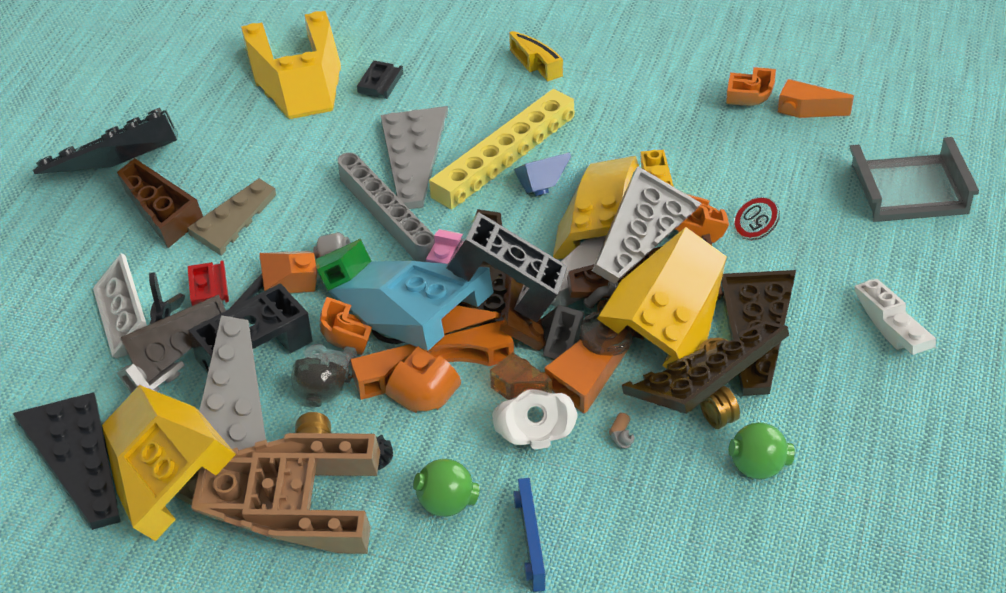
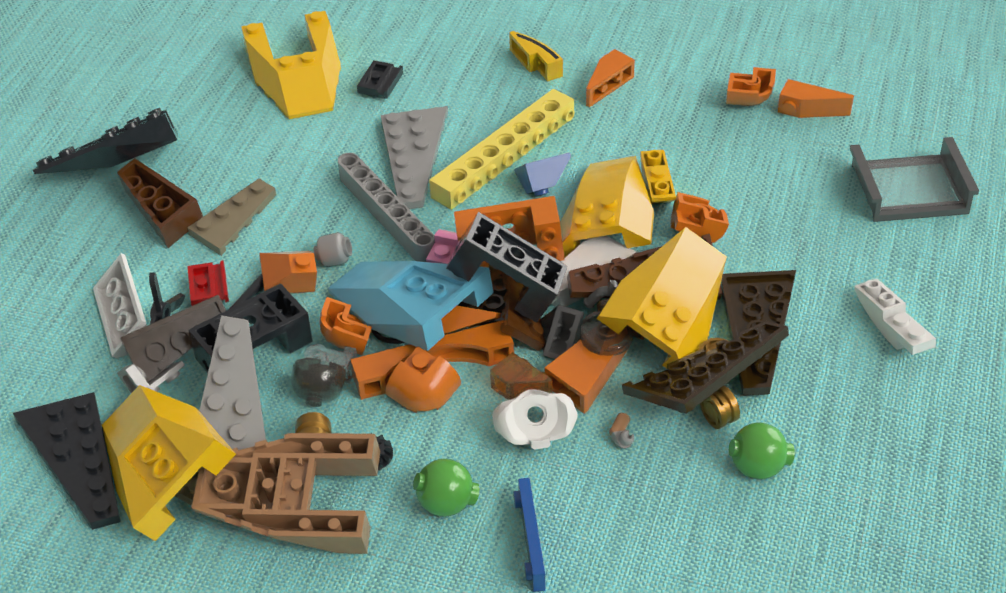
(342, 264): green slope -> none
(532, 219): none -> orange plate
(610, 74): none -> orange slope
(642, 221): light grey wing -> none
(756, 218): piece -> none

